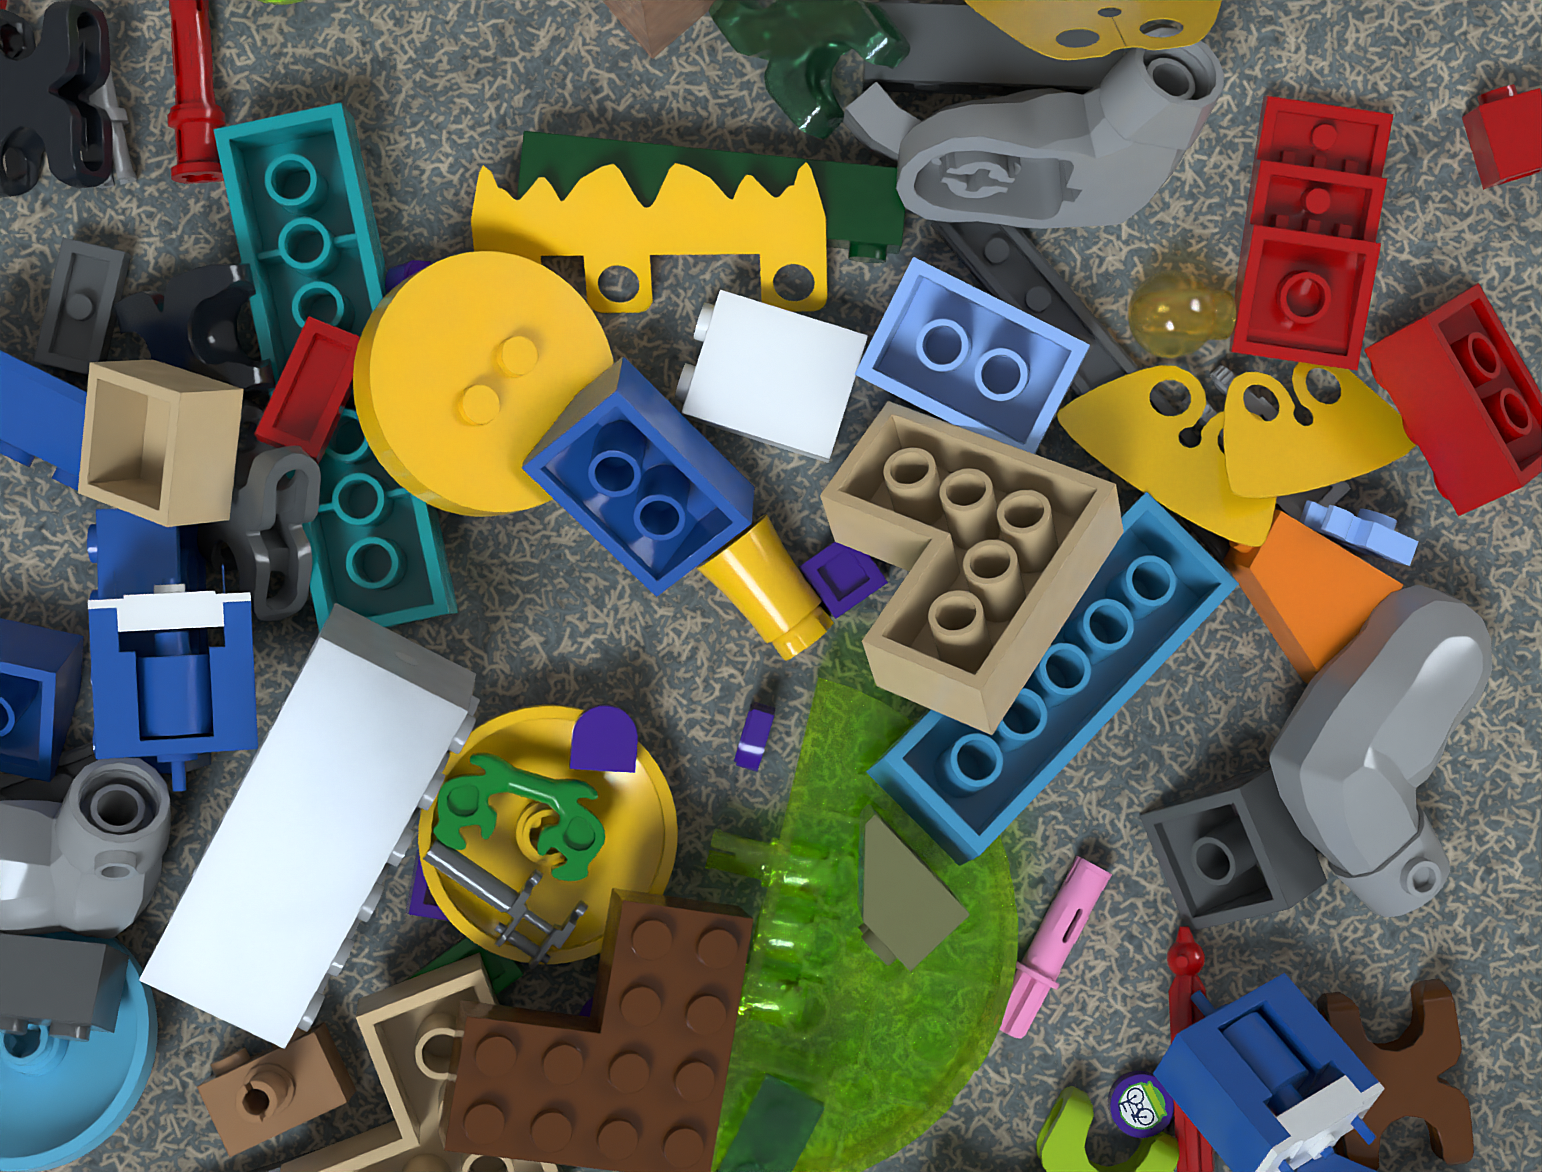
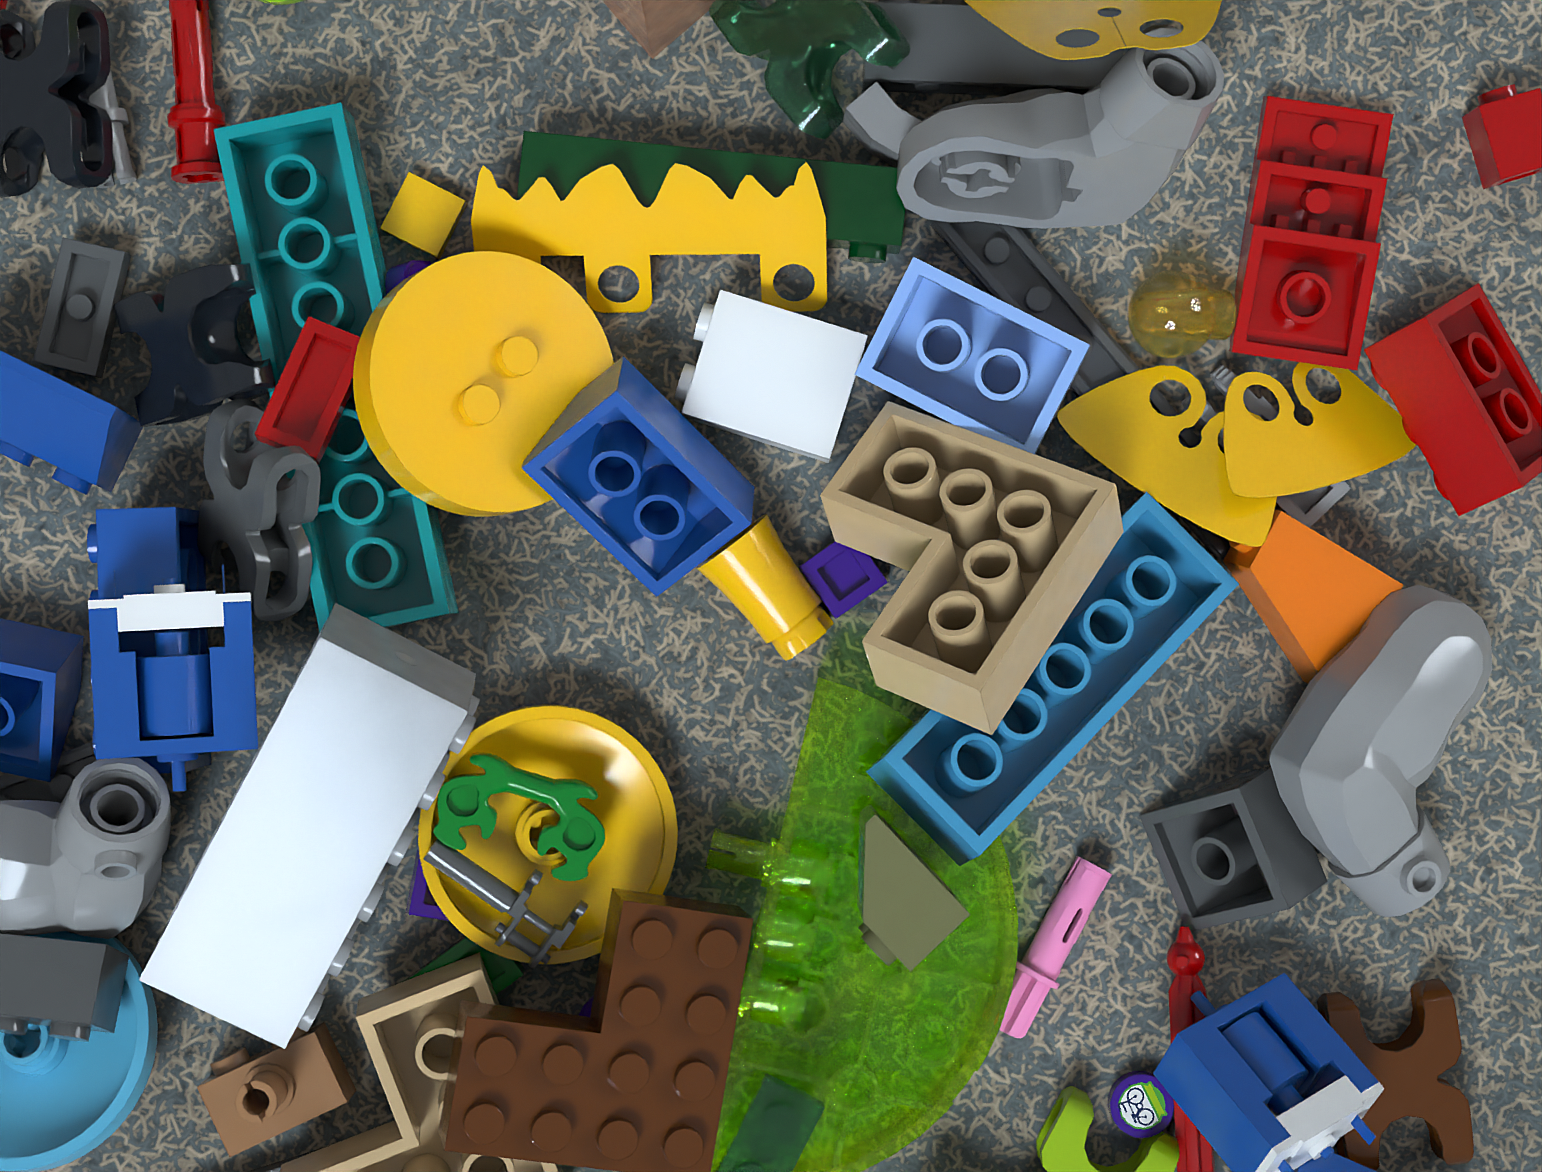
(160, 442): tan piece -> none
(424, 215): none -> yellow tile
(604, 740): dark purple tile -> none
(754, 736): dark purple tile -> none
(1366, 534): light blue plate -> none

